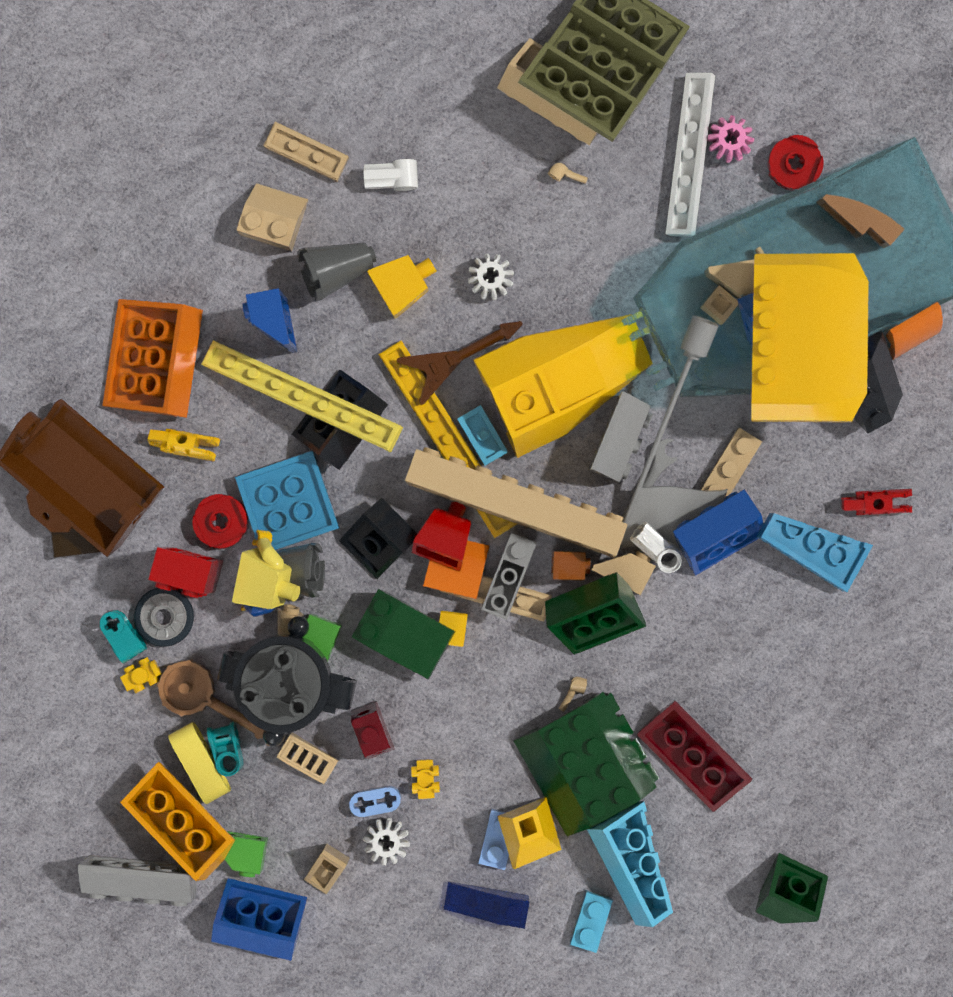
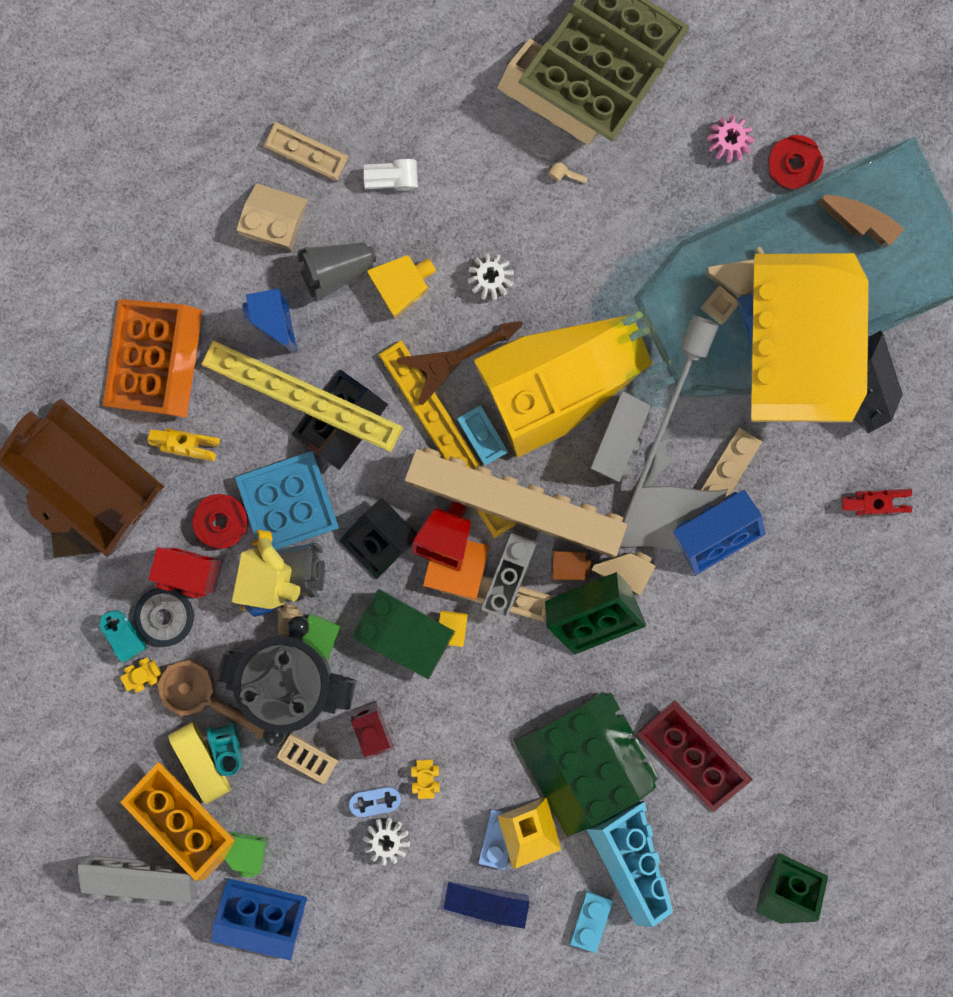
(327, 869): tan slope -> none
(577, 685): tan hand -> none
(655, 546): white piece -> none
(690, 154): white plate -> none
(818, 550): dark azure wing -> none
(915, 330): orange slope -> none

